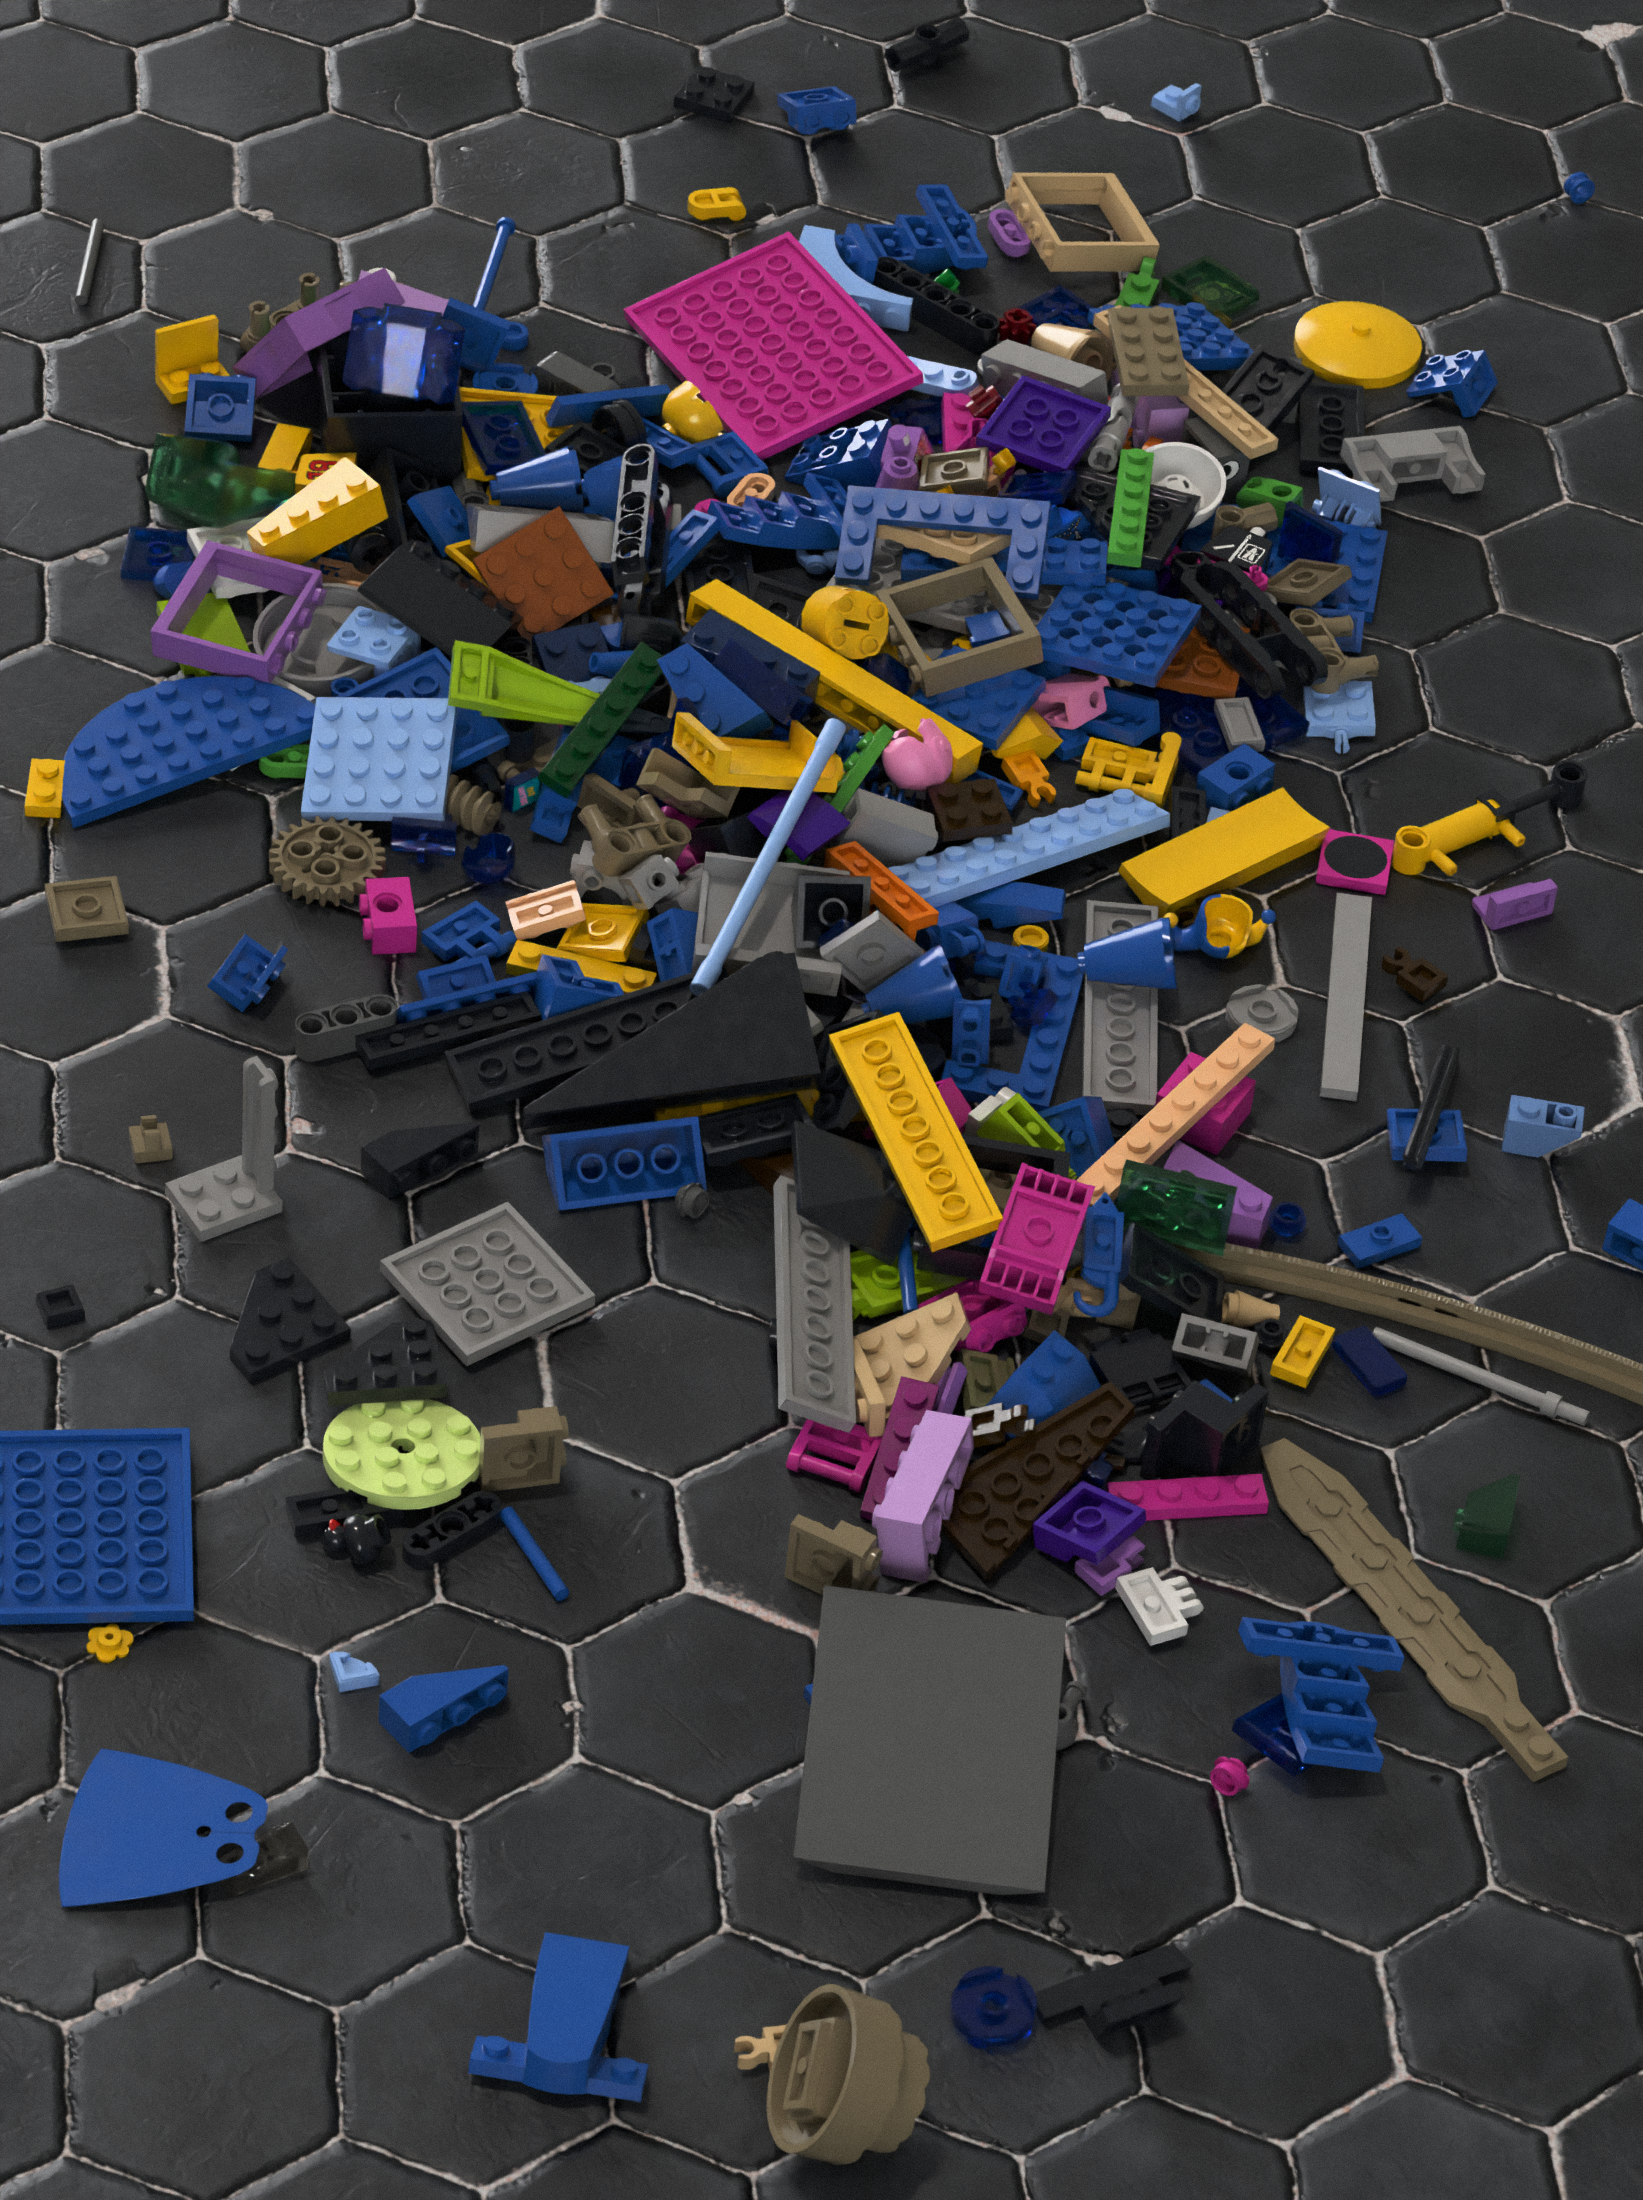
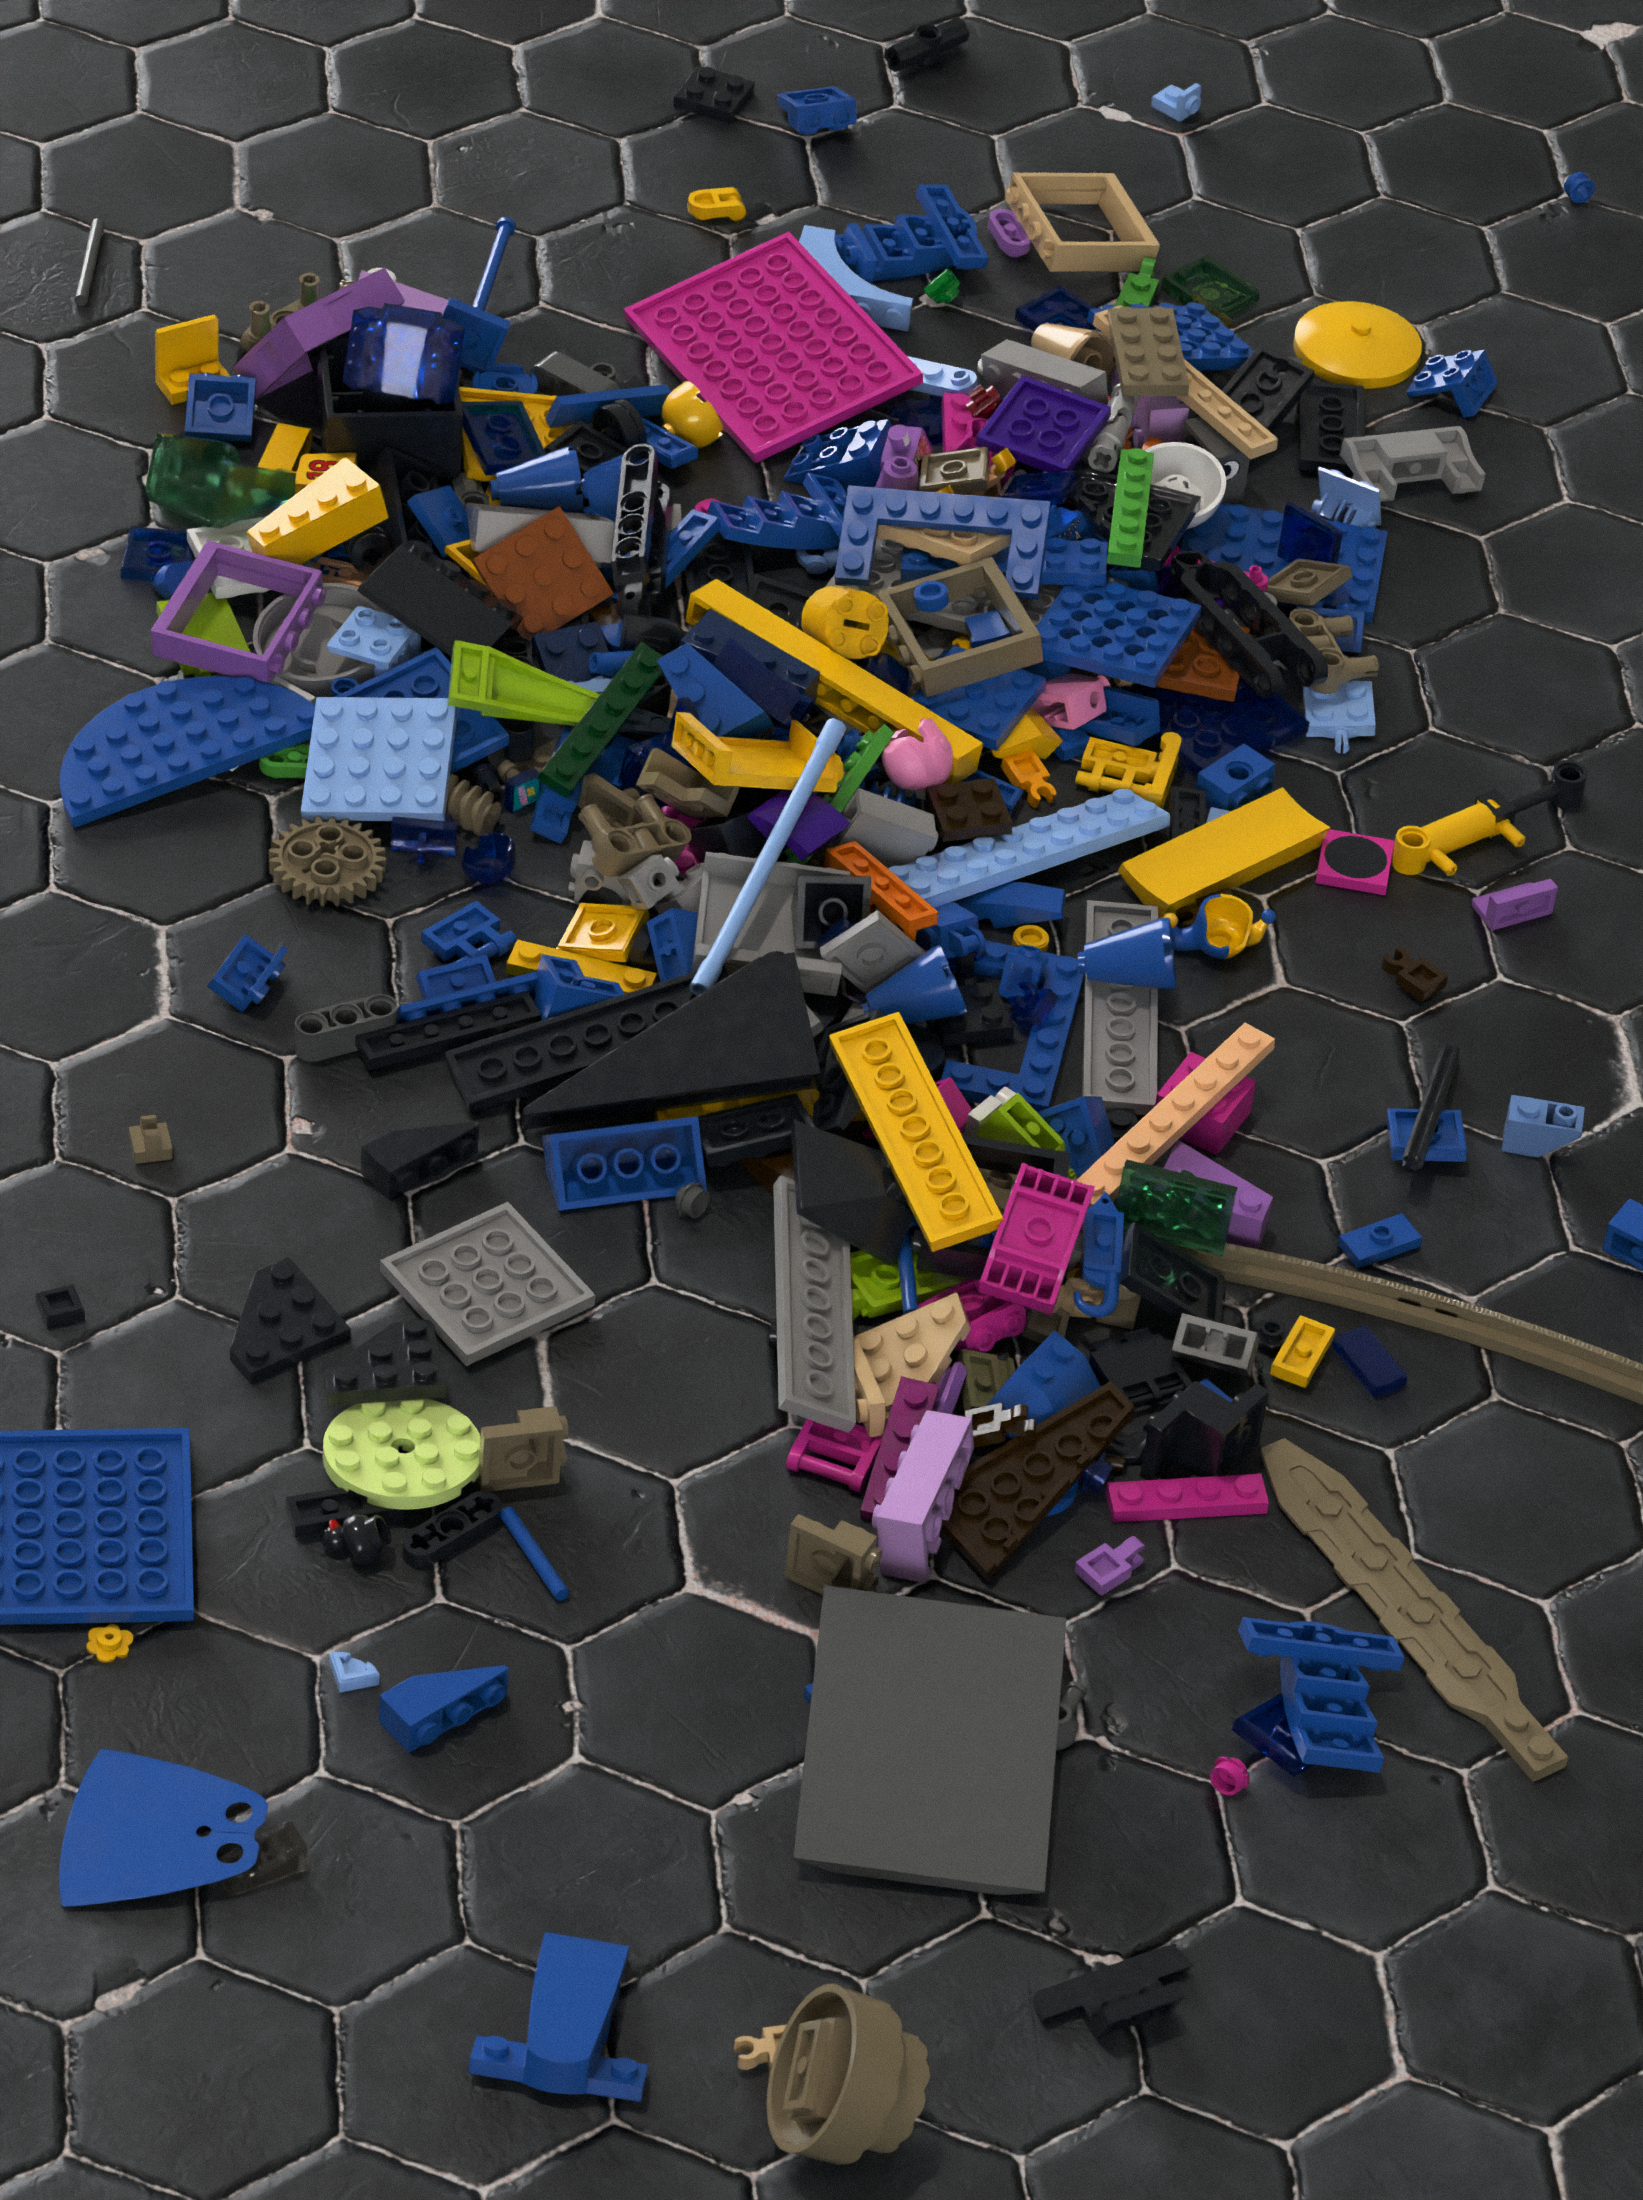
(45, 788): yellow plate -> none
(86, 908): dark tan plate -> none
(241, 1187): light grey bracket -> none
(389, 915): dark pink brick -> none
(516, 337): blue tile -> none
(545, 910): light nougat plate -> none
(732, 456): blue plate -> none
(754, 485): light nougat plate -> none
(931, 596): none -> blue tile
(939, 307): black beam -> none
(971, 1032): blue hips -> none
(989, 2027): clear blue plate -> none
(1016, 326): dark red gear -> none
(1087, 1524): dark purple plate -> none
(1158, 1605): white hinge -> none
(1239, 723): light grey tile -> none
(1241, 548): black torso -> none
(1246, 1310): tan cone -> none
(1247, 518): dark tan piece -> none
(1263, 1009): light grey tile -> none
(1264, 490): bright green leg -> none
(1287, 1219): clear blue plate -> none
(1346, 997): light grey tile -> none
(1487, 1517): clear green slope -> none
(1549, 1403): light grey bar -> none

